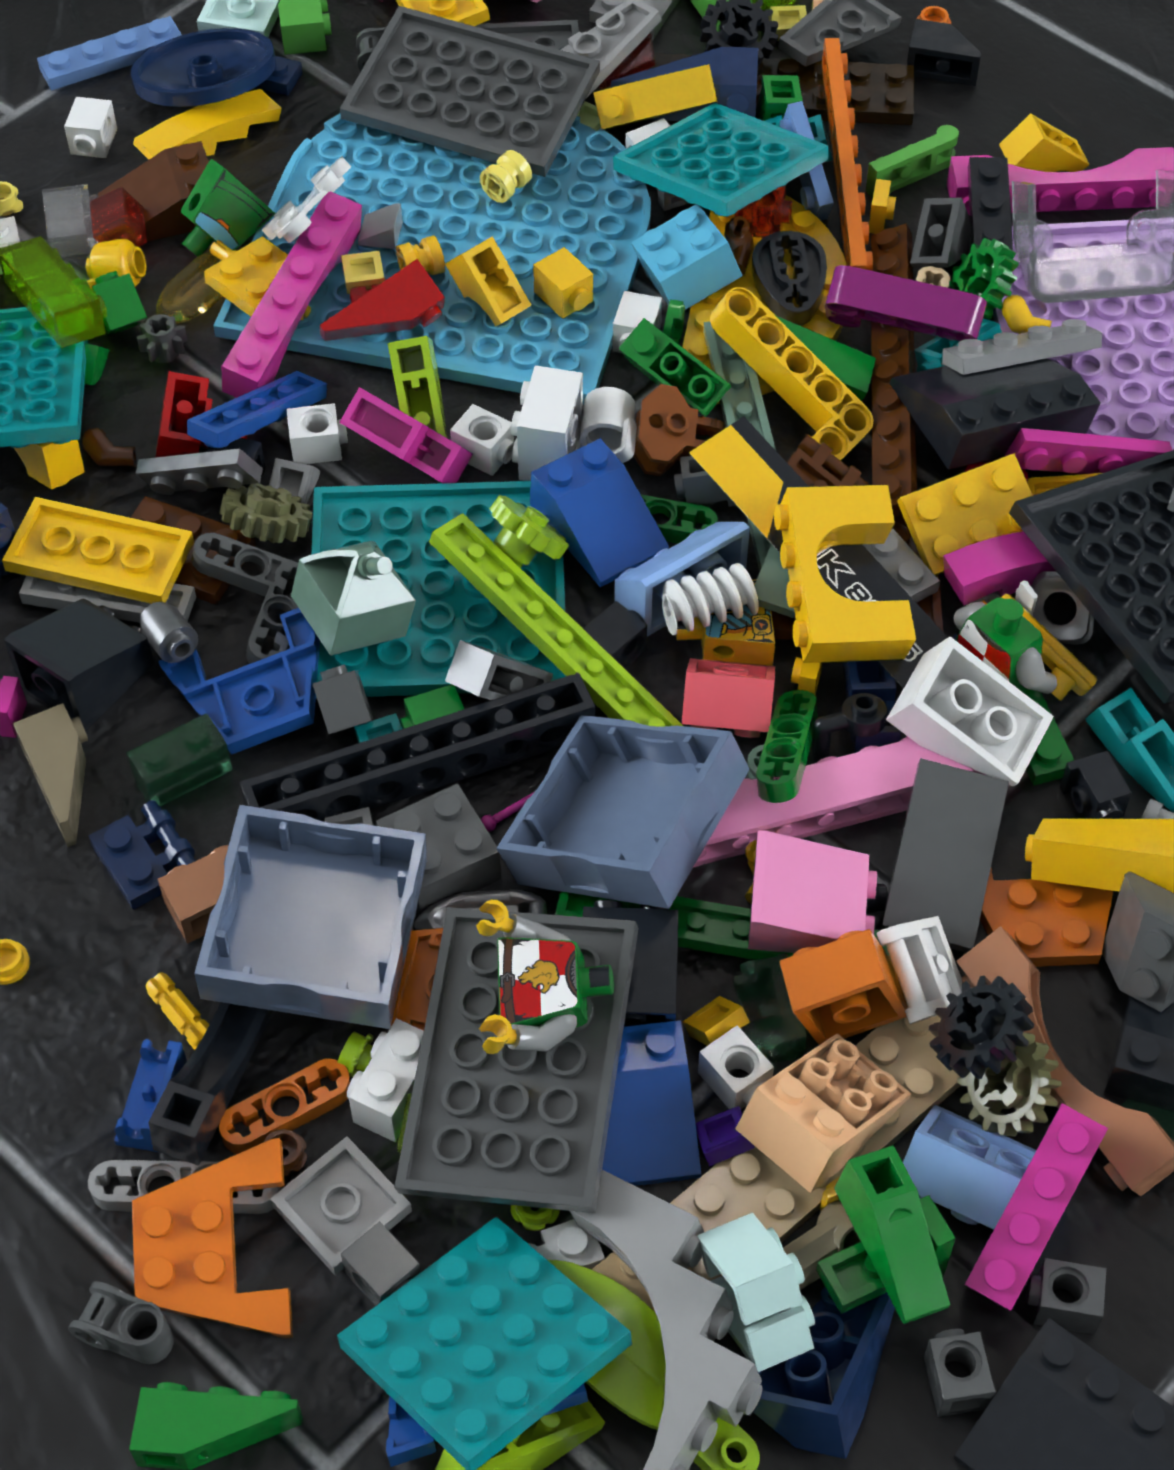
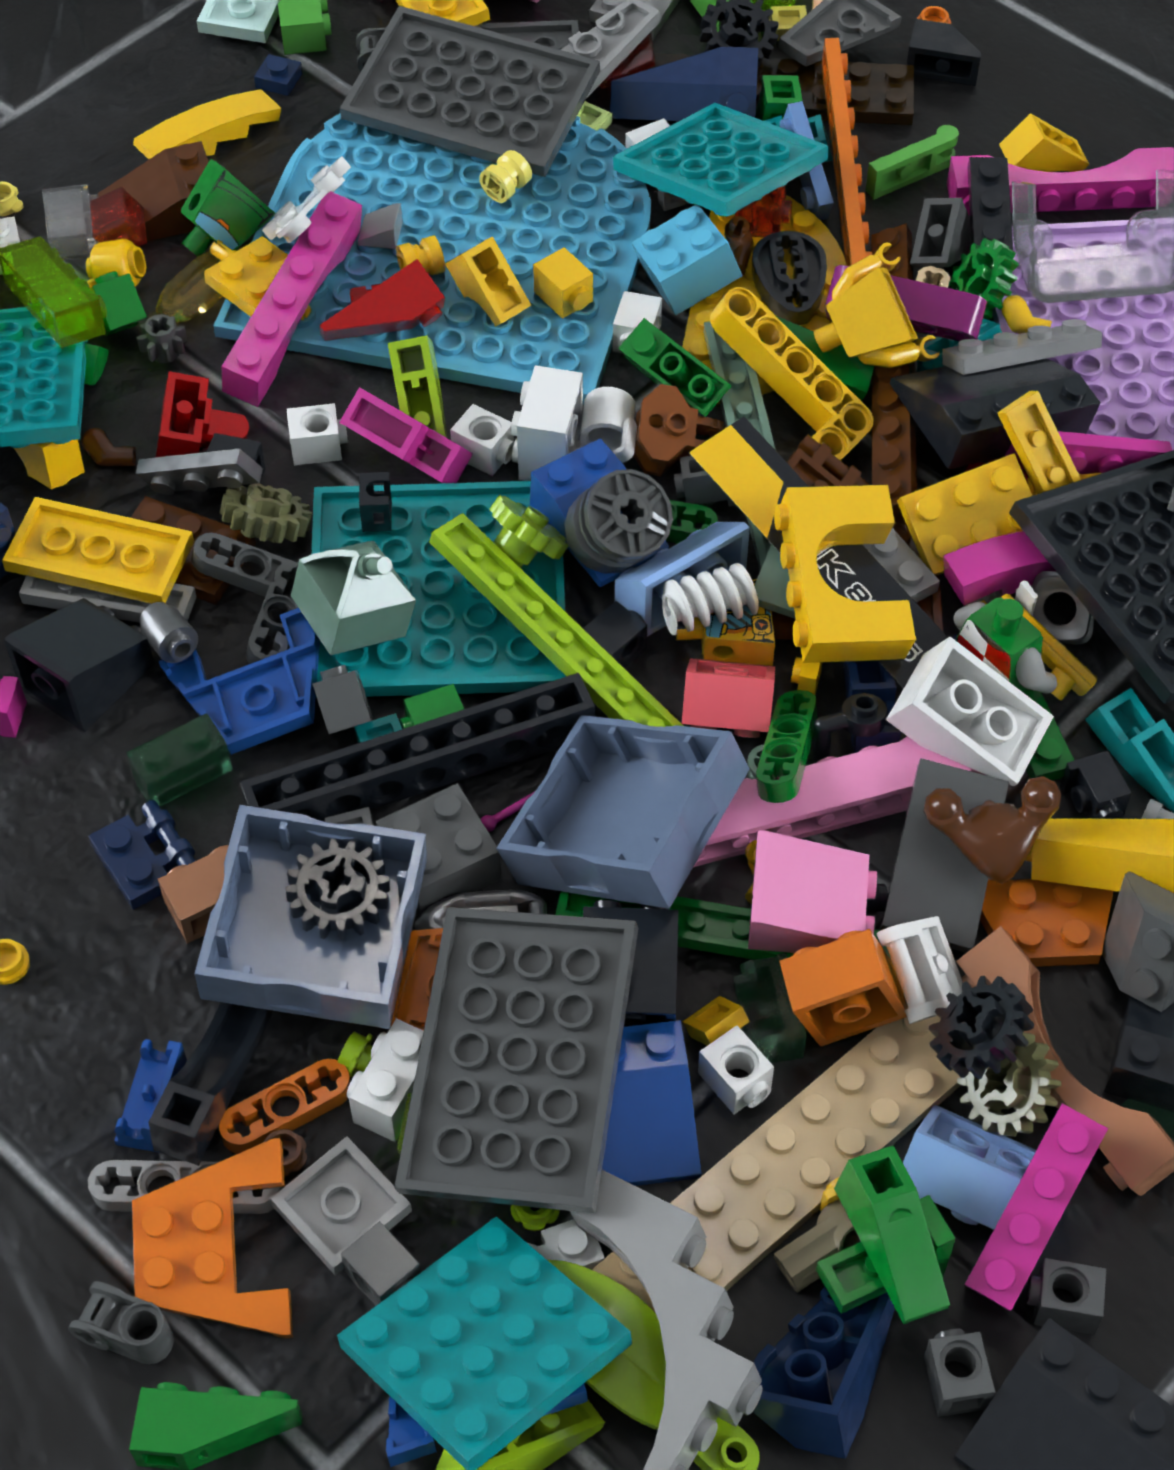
(58, 763): dark tan slope -> none
(90, 127): white brick -> none
(104, 54): medium blue plate -> none
(177, 1008): yellow axle -> none
(203, 67): dark blue dish -> none
(255, 409): blue plate -> none
(294, 477): light grey slope -> none
(350, 902): none -> black gear
(362, 269): light yellow plate -> none
(375, 505): none -> black piece
(492, 673): dark grey slope -> none
(539, 983): torso -> none
(603, 536): none -> dark grey wheel
(655, 97): yellow slope -> none
(674, 320): green tile -> none
(720, 1138): dark purple tile -> none
(764, 1289): light aqua piece -> none
(820, 1111): light nougat slope -> none
(871, 316): none -> yellow torso
(882, 206): yellow plate -> none
(995, 834): none -> reddish brown head
(1038, 443): none -> yellow plate

